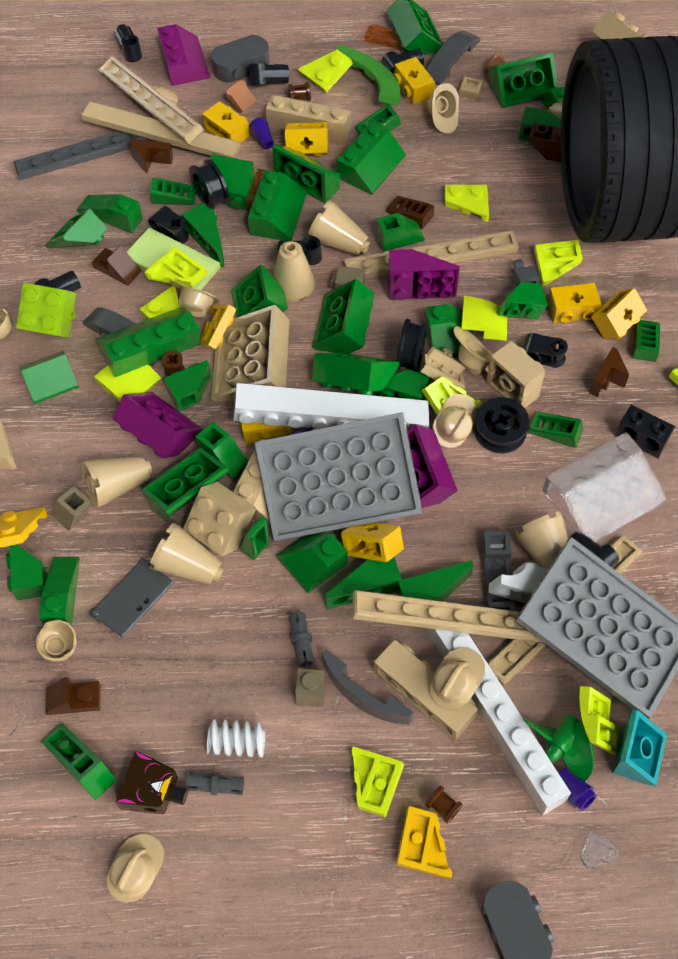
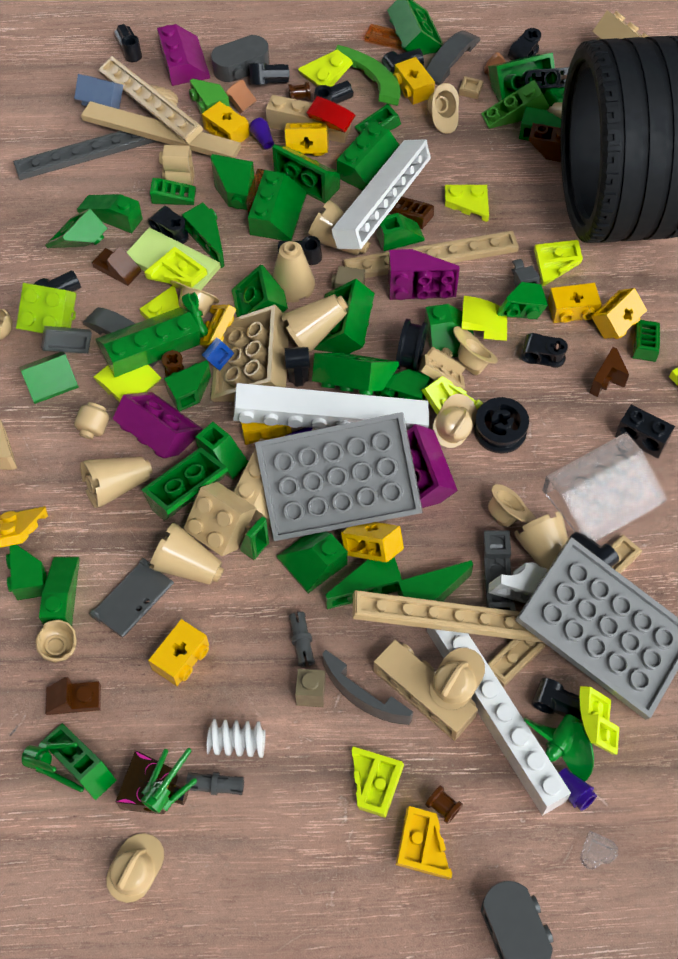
(40, 759): none -> green plant
(66, 339): none -> dark grey tile
(71, 508): dark tan brick -> none
(91, 420): none -> tan head
(98, 91): none -> sand blue brick
(150, 151): reddish brown slope -> none
(157, 796): none -> green plant
(177, 164): none -> tan brick
(180, 640): none -> yellow brick
(191, 302): none -> green piece
(207, 94): none -> bright green slope
(209, 184): black wheel -> none
(218, 354): none -> blue plate
(297, 364): none -> black piece
(315, 321): none -> tan cone
(331, 113): none -> red slope
(335, 93): none -> black piece
(381, 195): none -> white brick
(508, 506): none -> tan piece
(512, 107): none -> bright green slope
(515, 374): tan brick -> none
(526, 45): none -> black piece
(542, 73): none -> black beam
(553, 698): none -> black piece
(564, 437): green slope -> none
(640, 749): teal slope -> none

